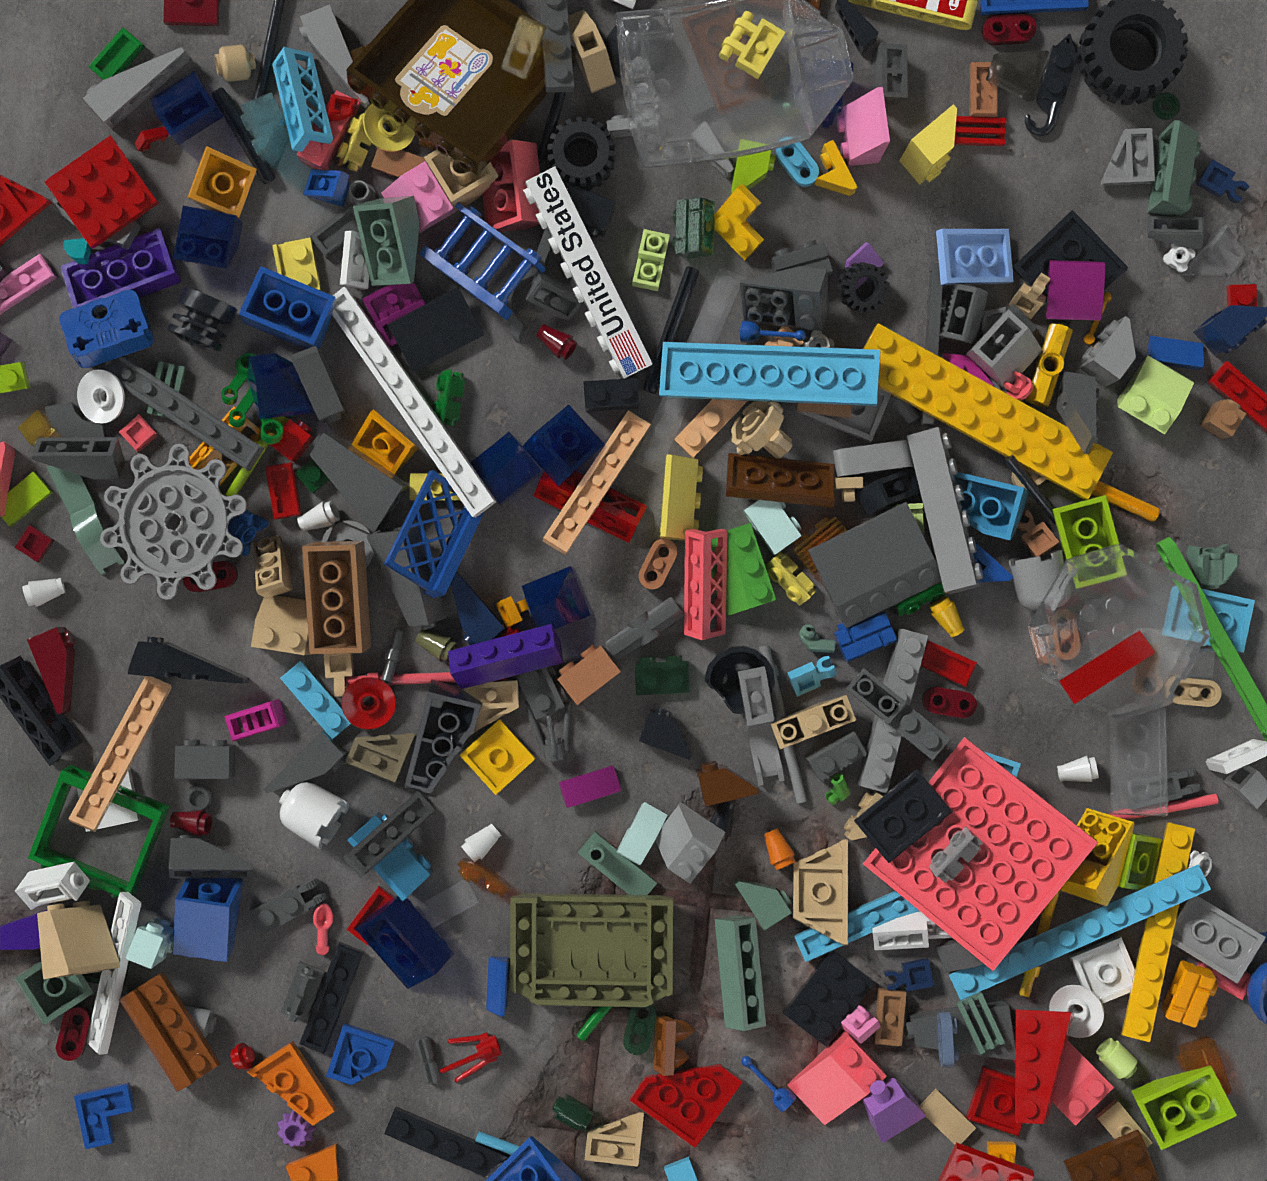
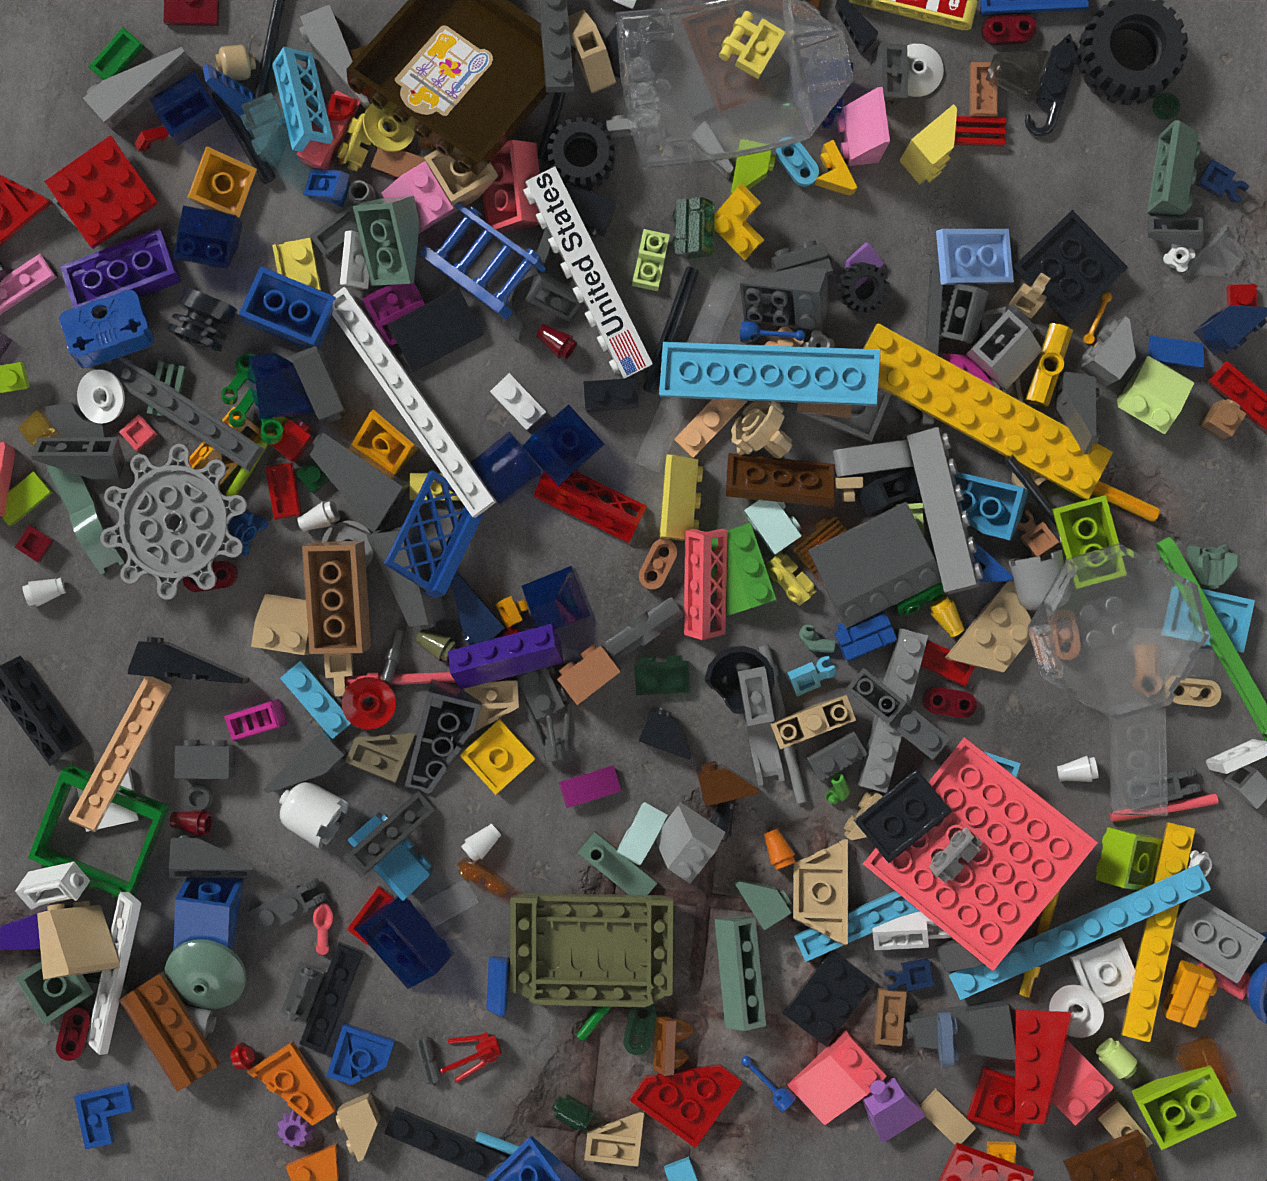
(55, 661): dark red slope -> none
(78, 250): teal tile -> none
(125, 236): dark grey tile -> none
(151, 943): light aqua brick -> none
(206, 974): none -> sand green dish
(229, 90): none -> blue slope
(271, 568): tan slope -> none
(359, 1121): none -> tan slope
(449, 387): green hinge -> none
(518, 402): none -> white plate
(524, 47): clear yellow slope -> none
(596, 483): light nougat plate -> none
(860, 1024): bright pink tile -> none
(925, 81): none -> white dish
(990, 1044): sand green tile -> none
(995, 634): none -> tan wing
(1020, 387): coral plate -> none
(1075, 290): magenta slope -> none
(1103, 867): yellow slope -> none
(1106, 667): red tile -> none
(1132, 159): light grey wing -> none

